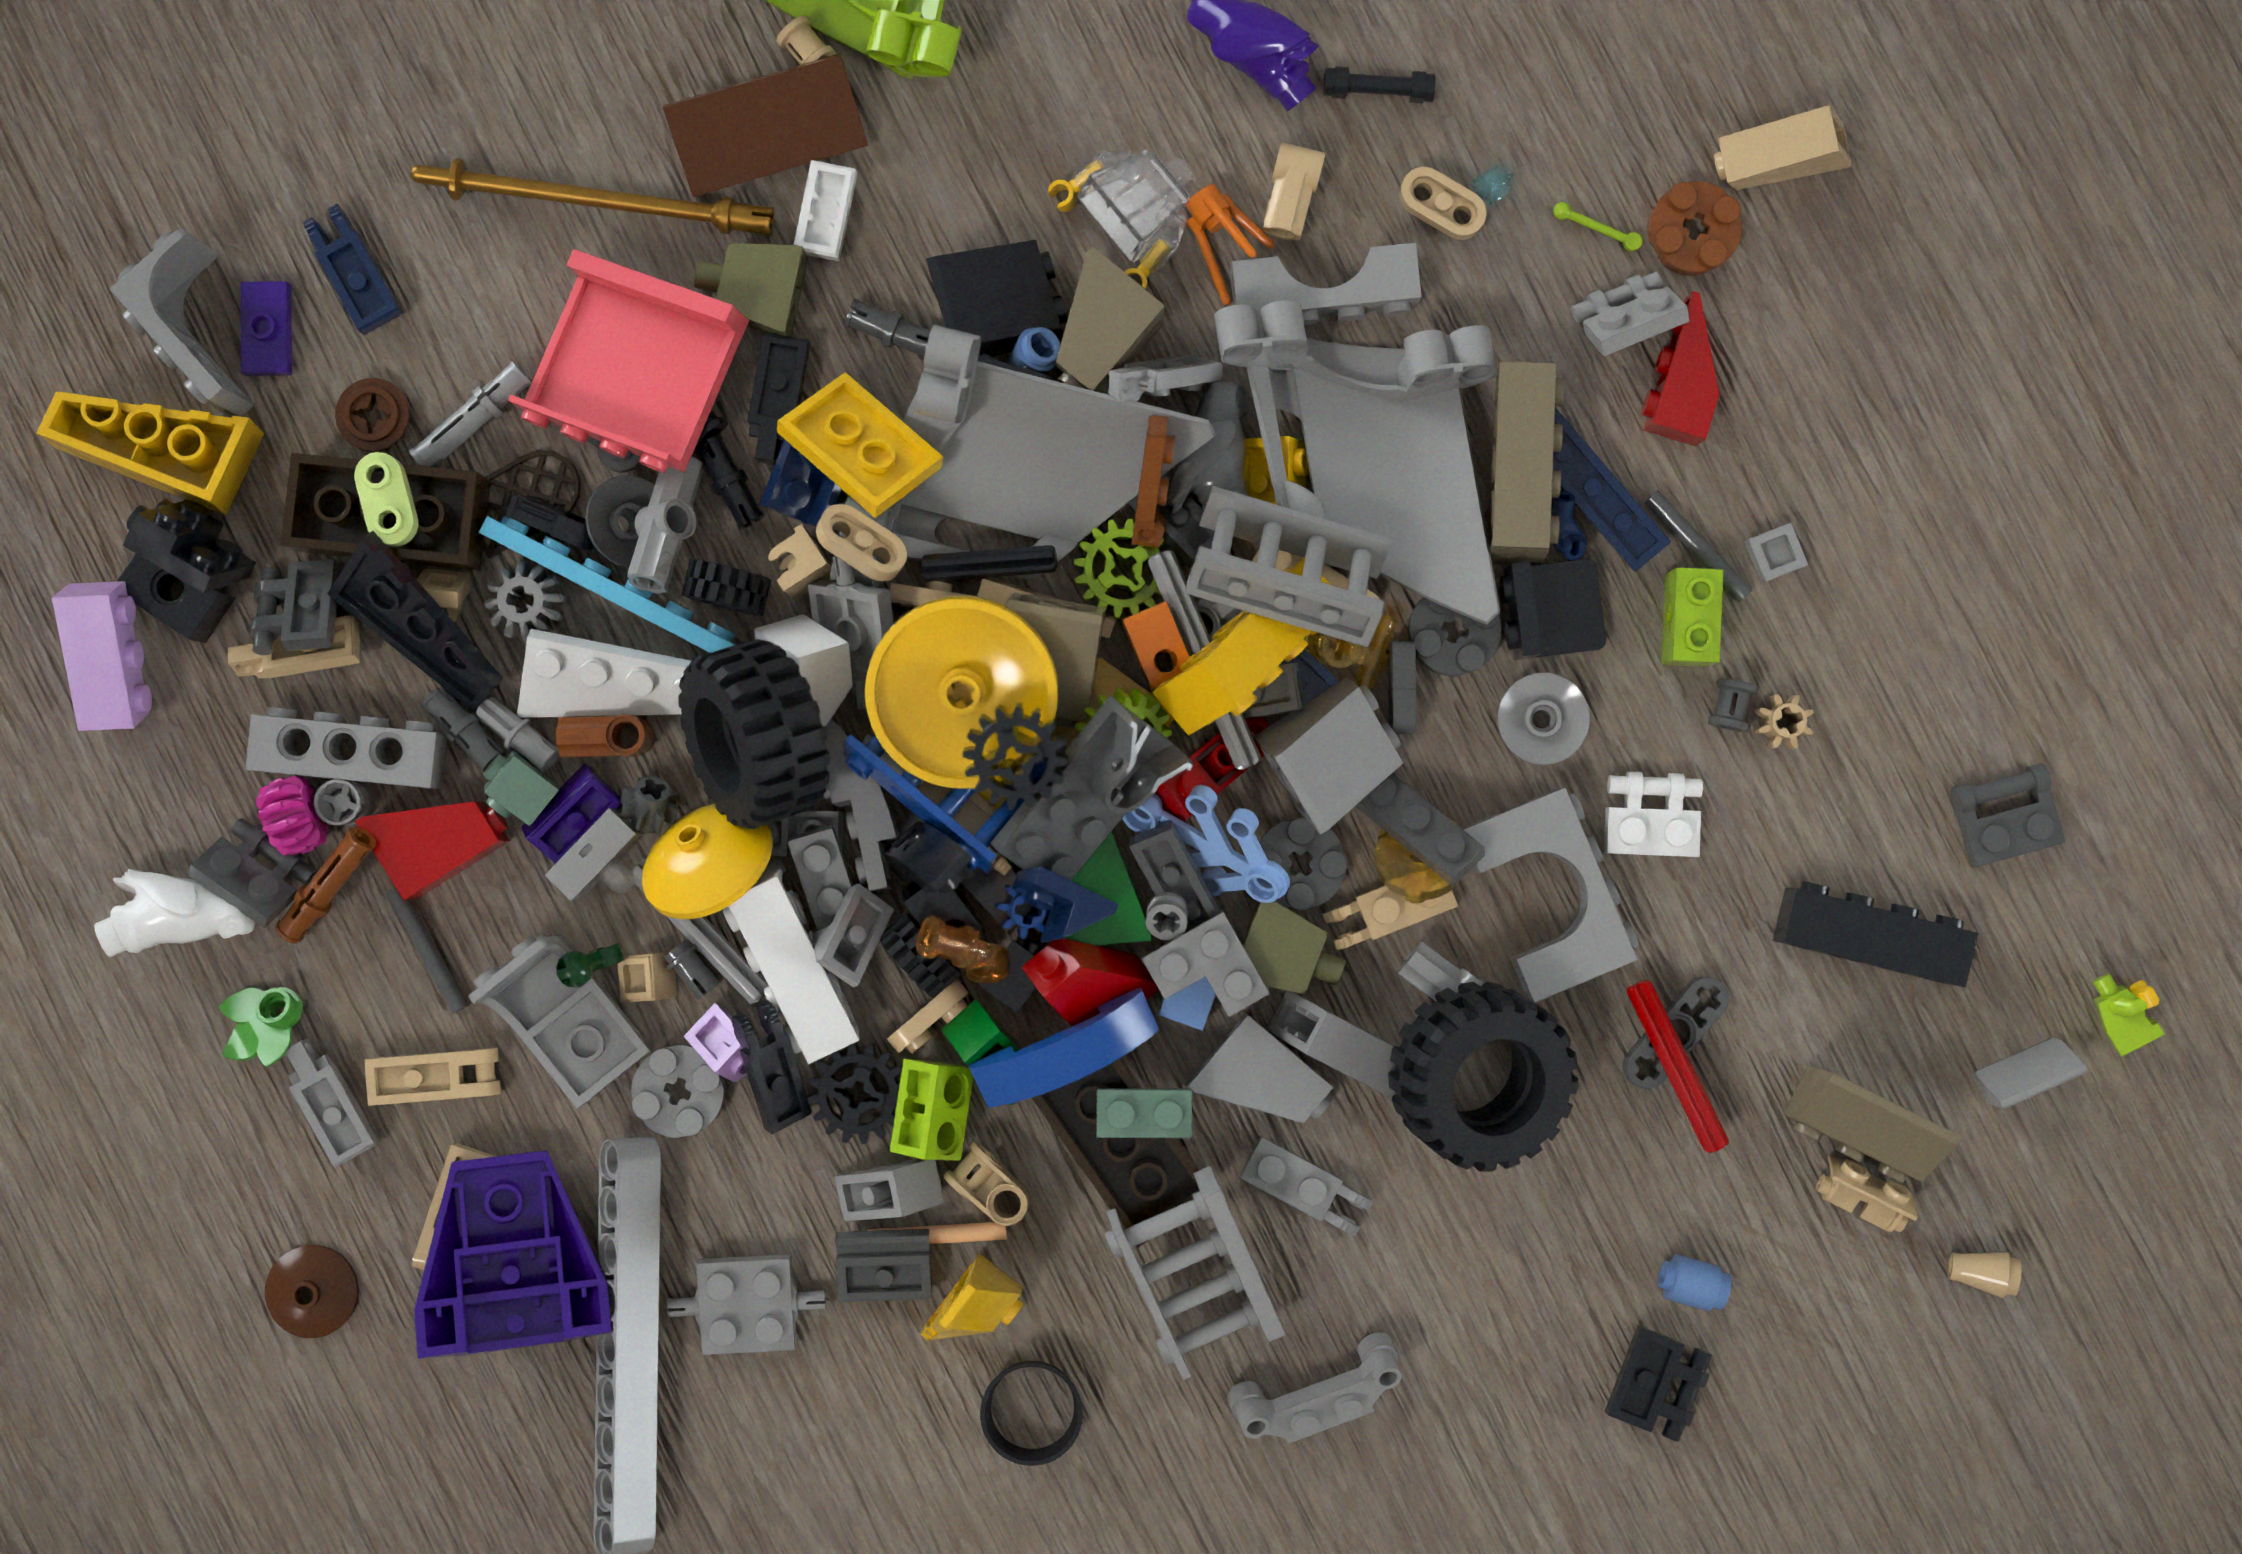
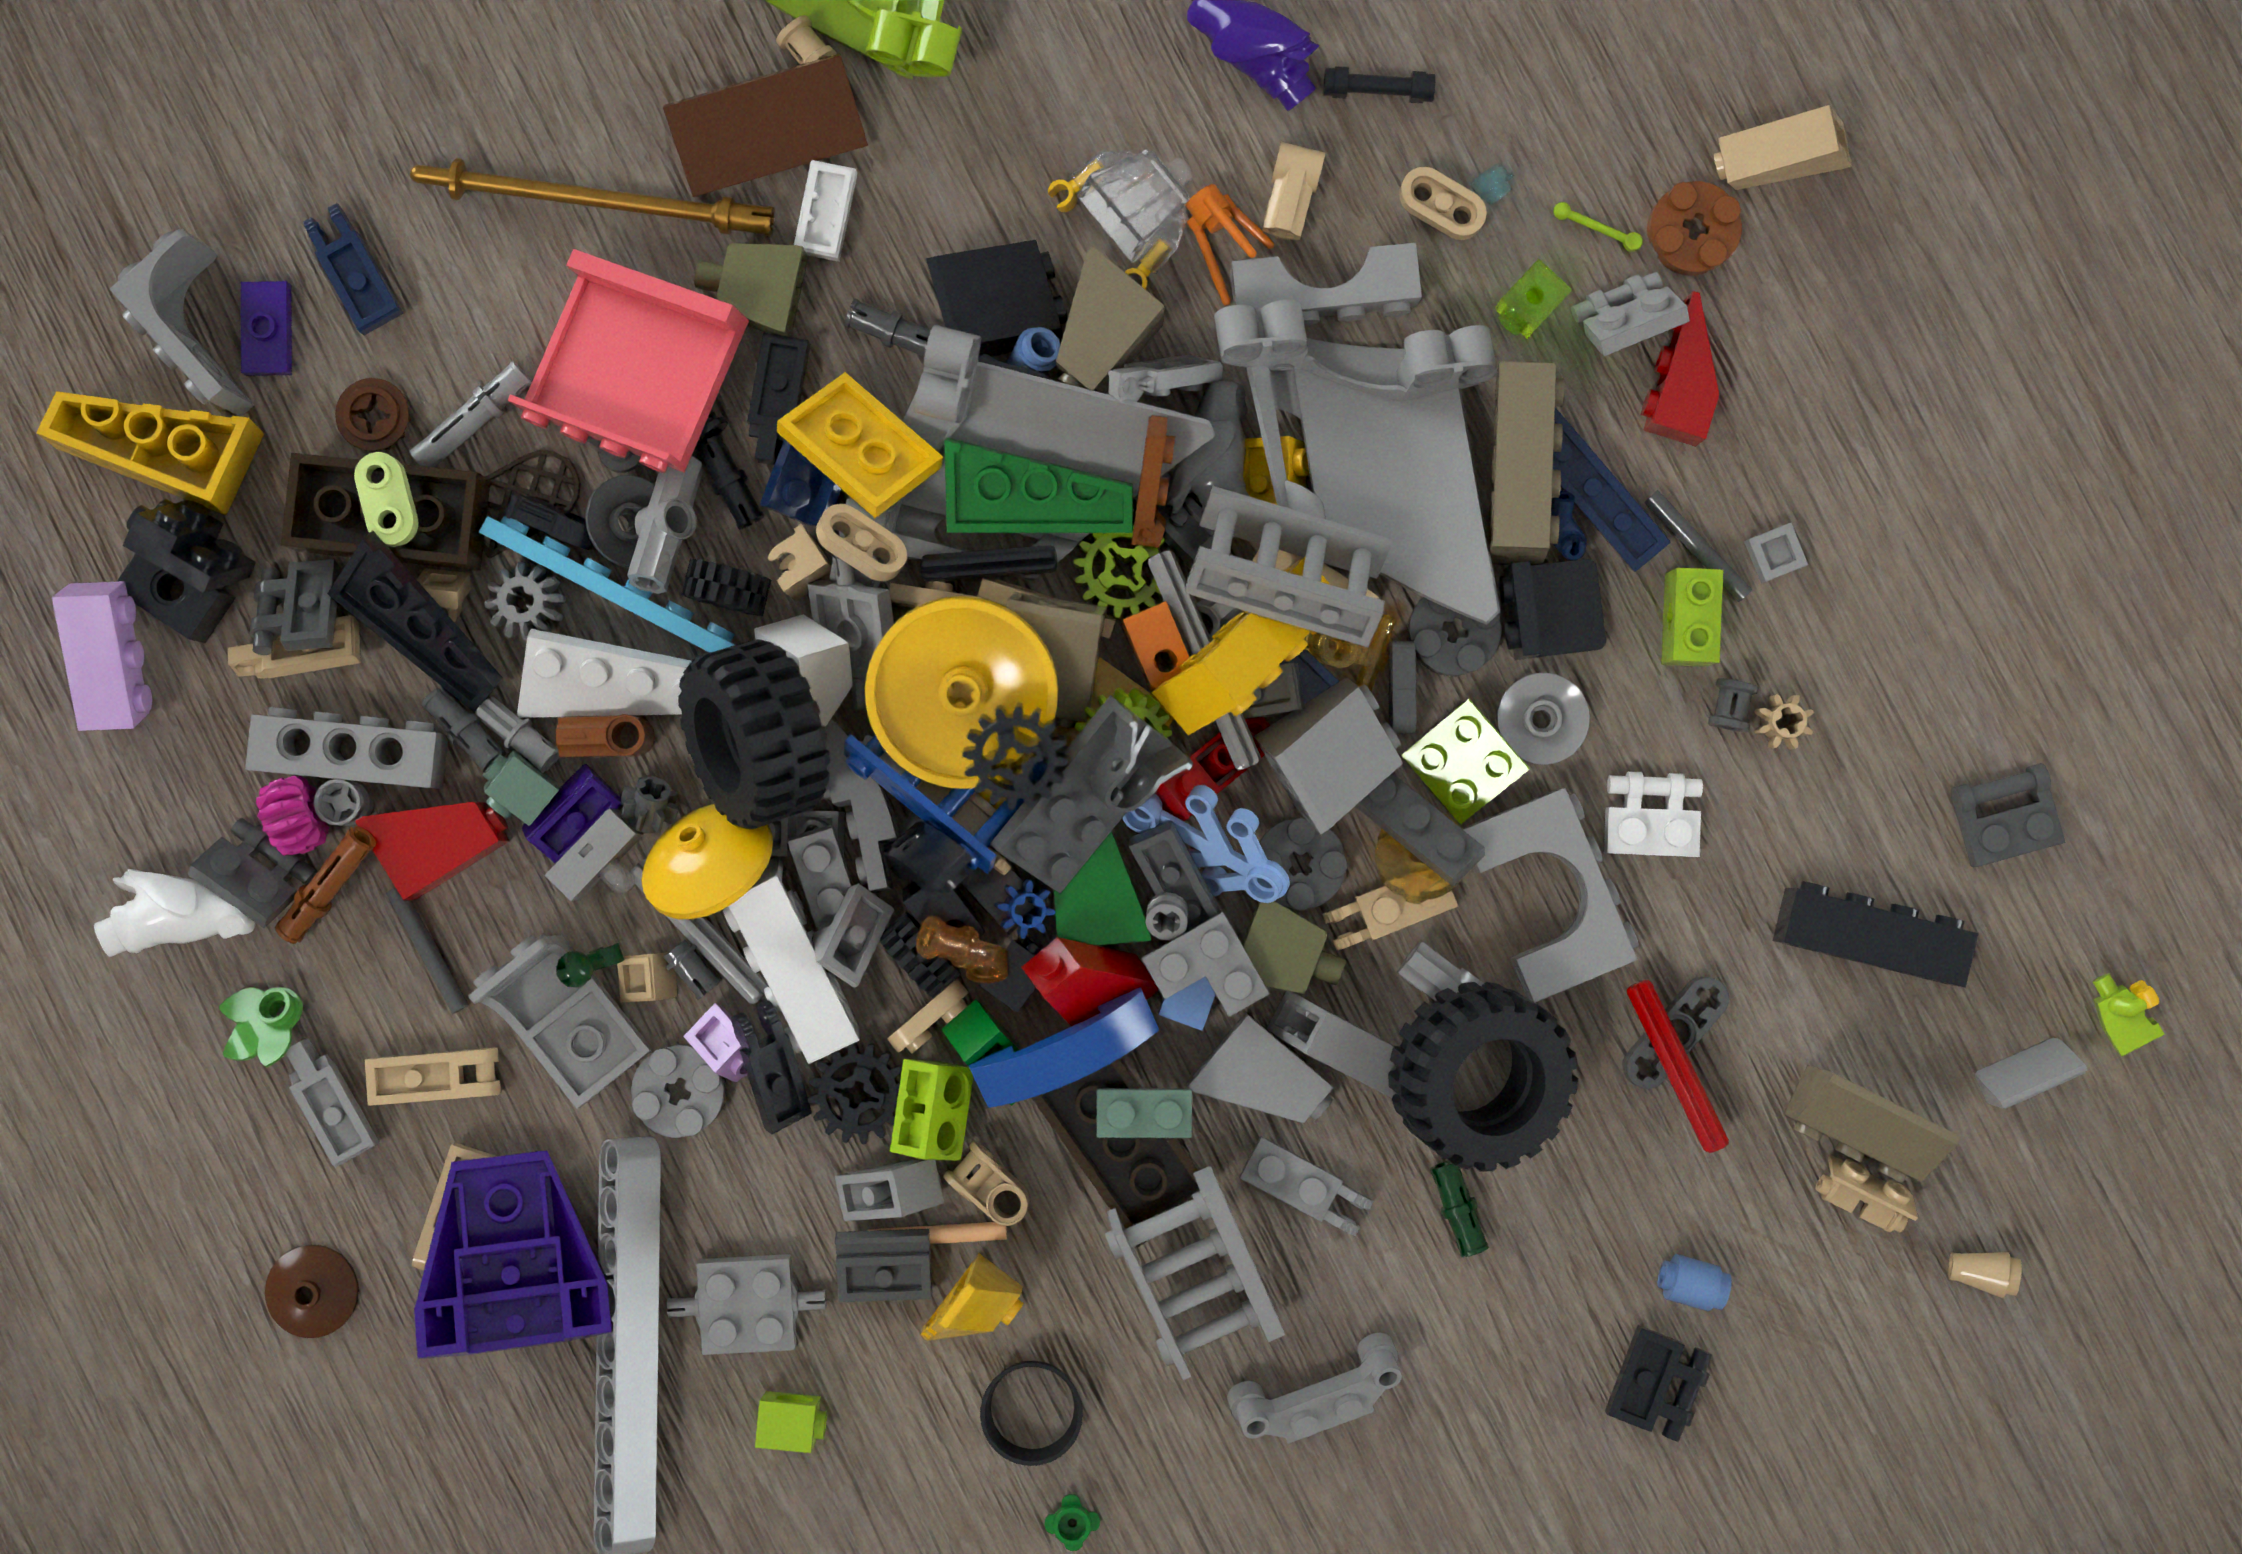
(790, 1422): none -> lime brick
(1025, 495): none -> green wing
(1069, 903): dark blue slope -> none
(1072, 1536): none -> green plate
(1459, 1209): none -> dark green pin
(1465, 761): none -> hinge
(1531, 300): none -> clear neon green brick

